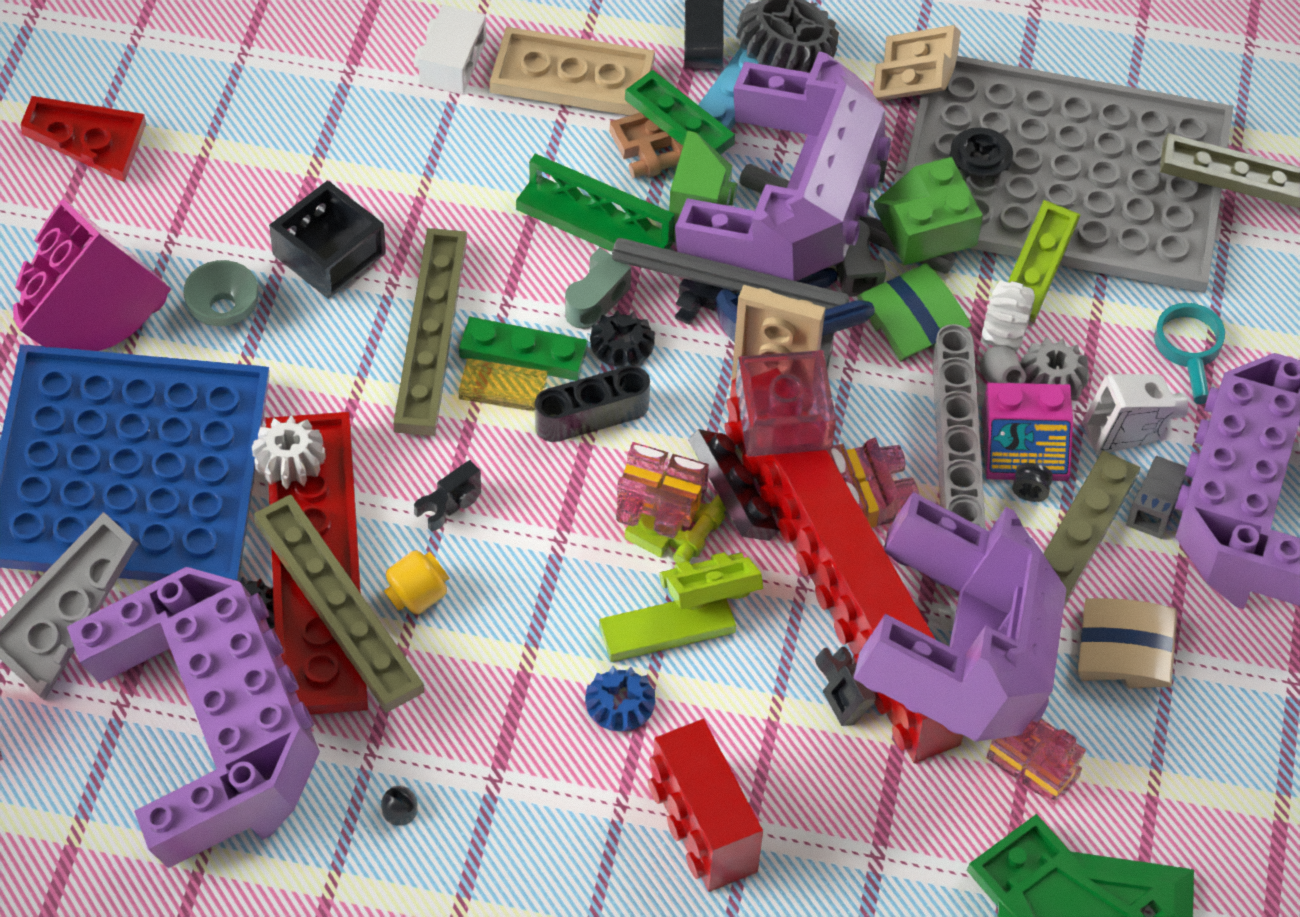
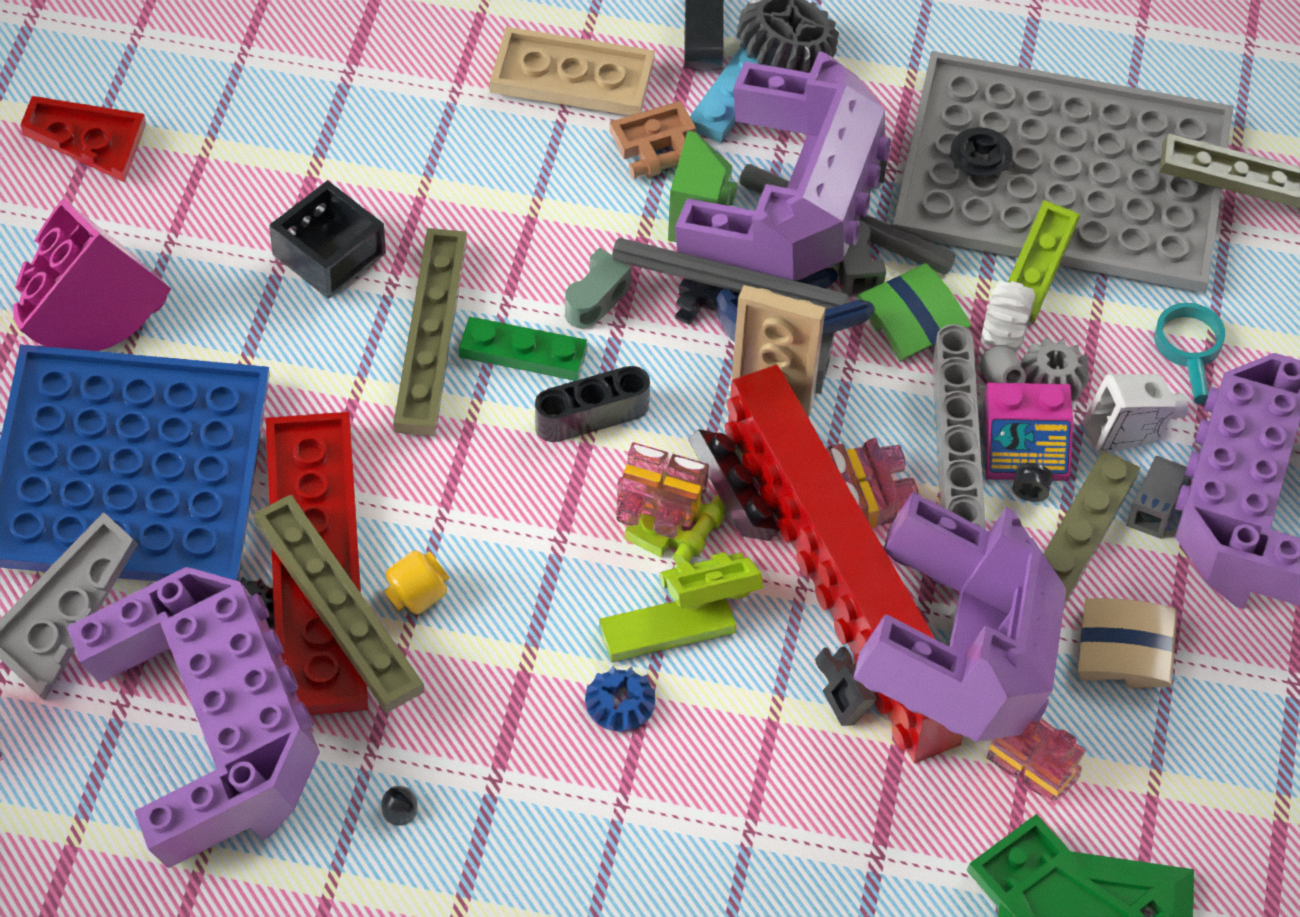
(221, 281): sand green piece -> none
(288, 452): white gear -> none
(451, 49): white brick -> none
(453, 492): black plate -> none
(501, 384): clear yellow tile -> none
(594, 216): green fence -> none
(620, 352): black gear -> none
(676, 112): green plate -> none
(705, 805): red brick -> none
(785, 403): clear pink brick -> none
(917, 63): tan slope -> none
(930, 212): bright green slope -> none

